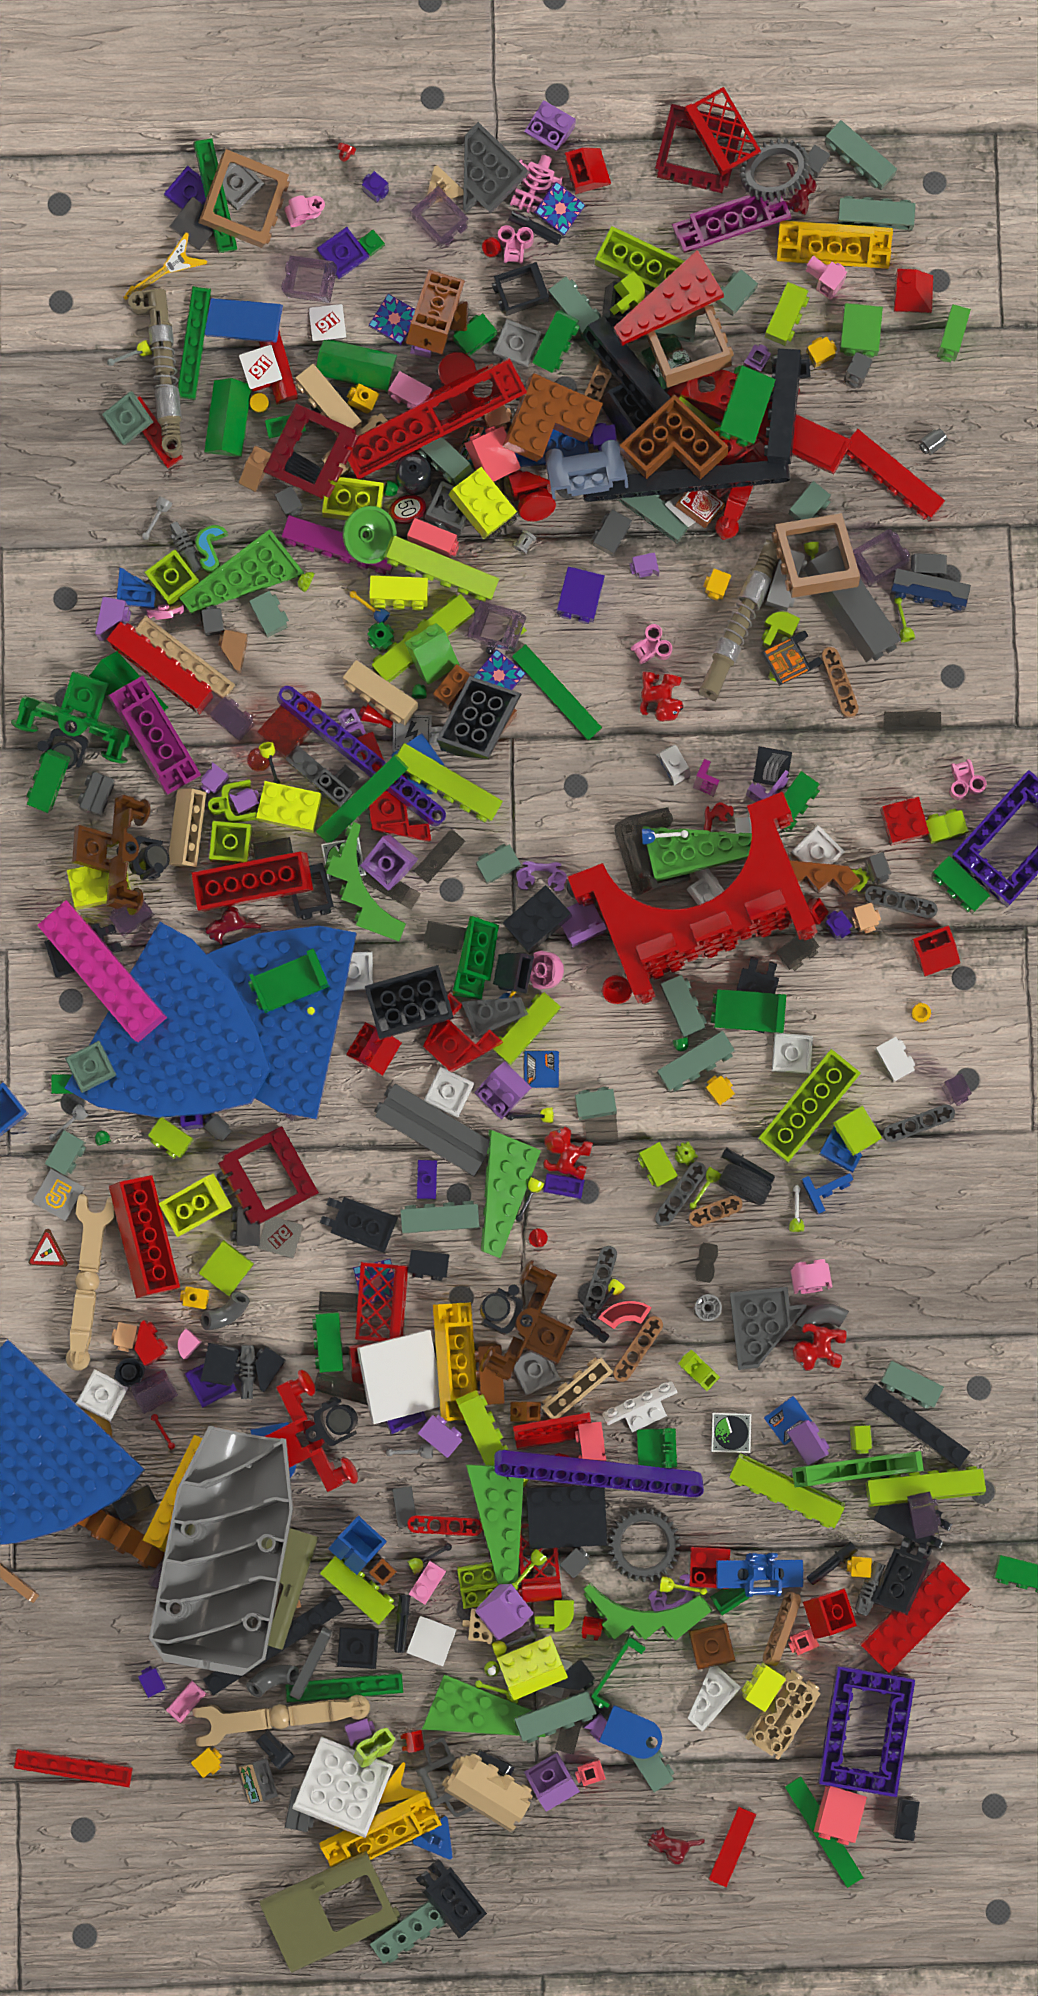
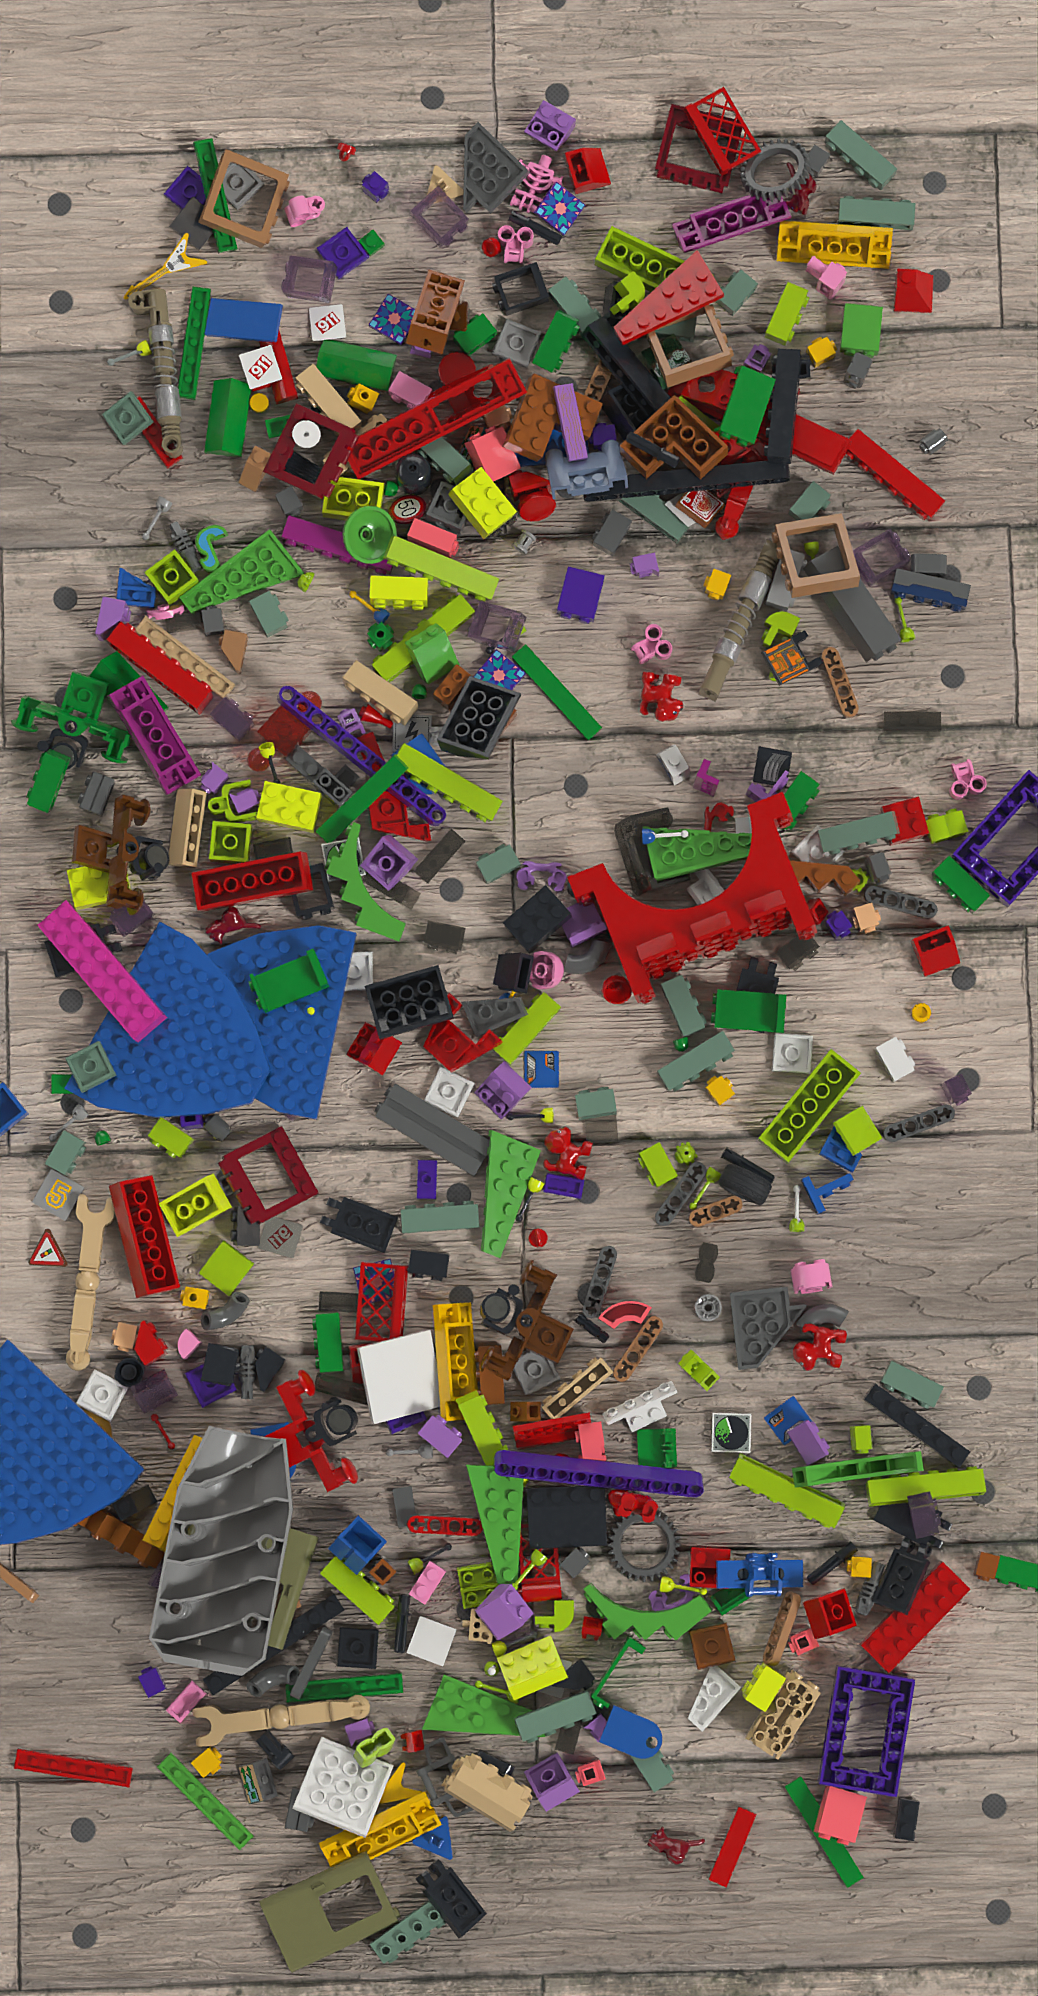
(205, 1801): none -> bright green tile
(306, 434): none -> white piece
(476, 959): green slope -> none
(570, 422): none -> medium lavender tile
(589, 961): none -> dark grey cylinder
(614, 1288): hinge -> none
(626, 1502): none -> red animal
(652, 449): none -> black axle
(858, 832): none -> sand green brick
(953, 333): bright green brick -> none
(986, 1566): none -> dark orange brick

